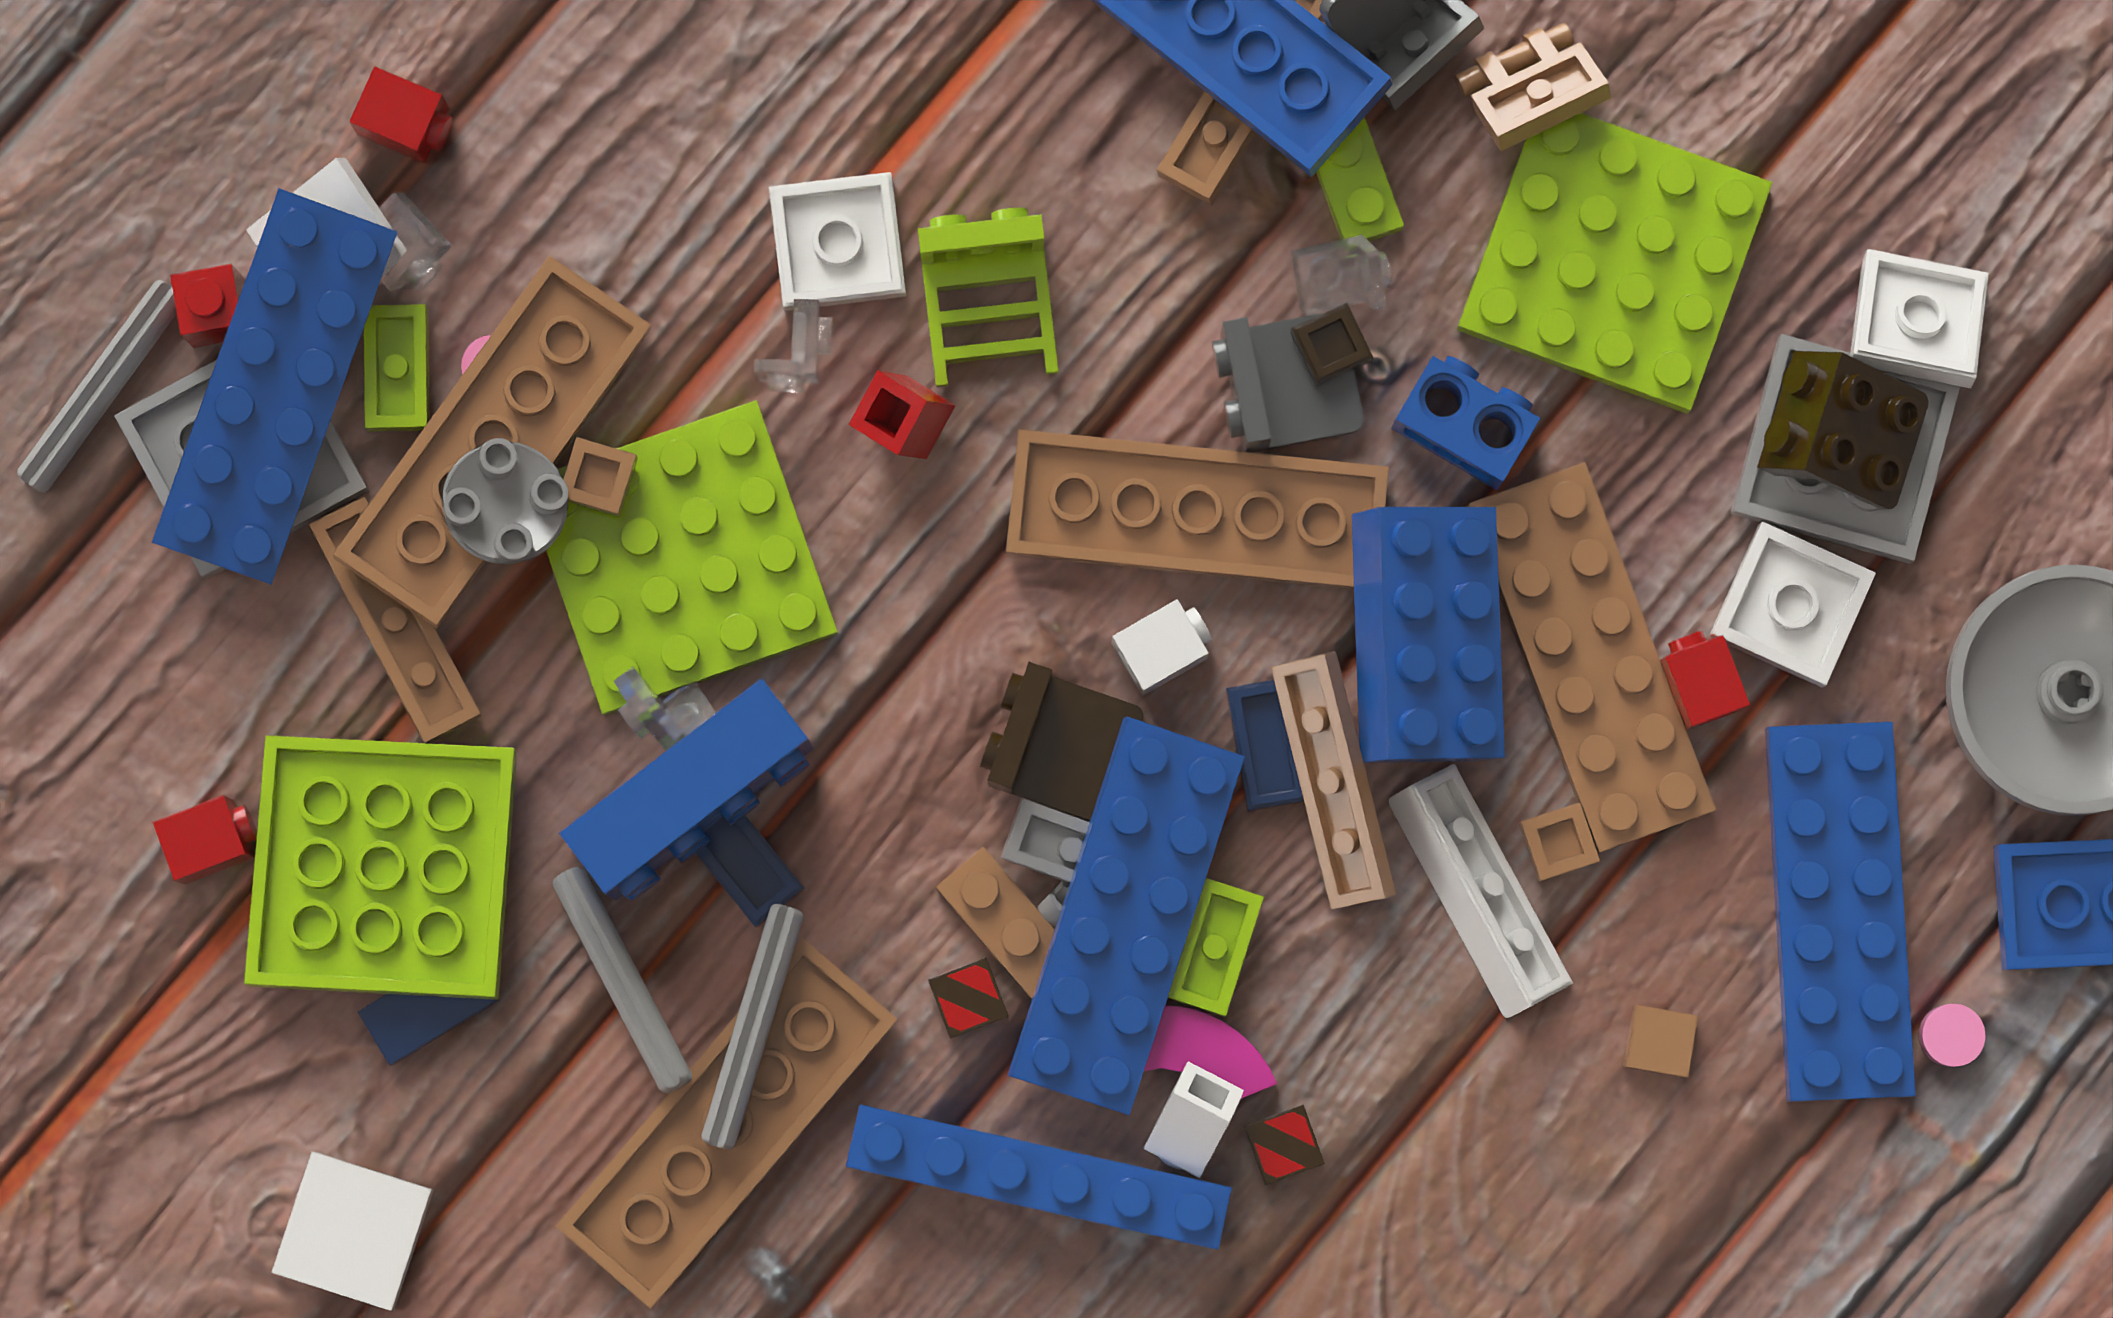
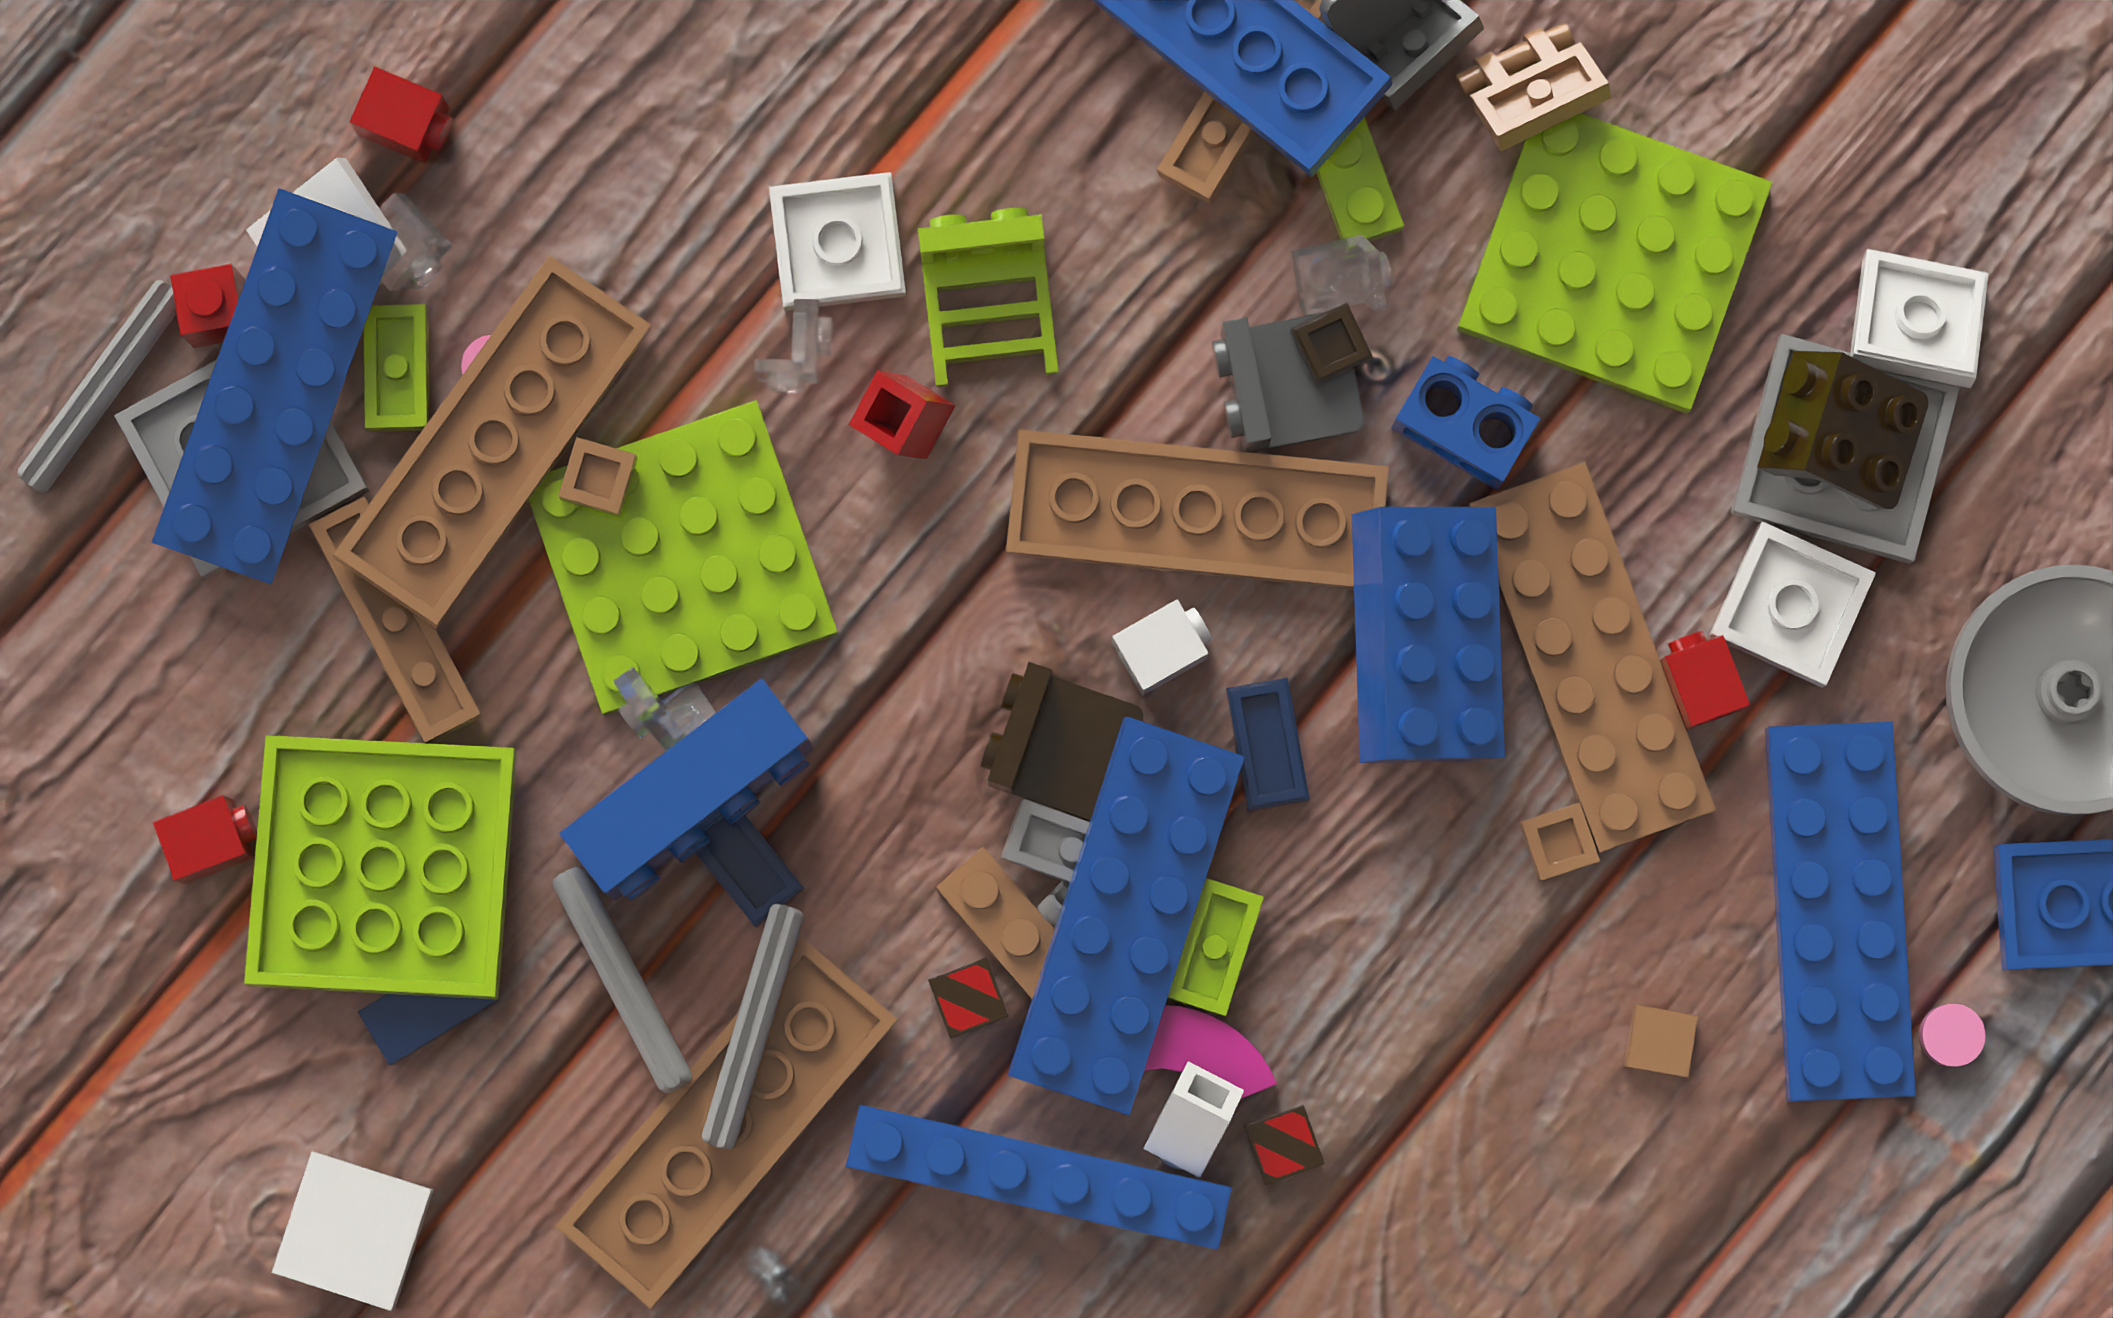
(504, 502): light grey dish -> none
(1333, 780): medium nougat plate -> none
(1479, 891): white slope -> none

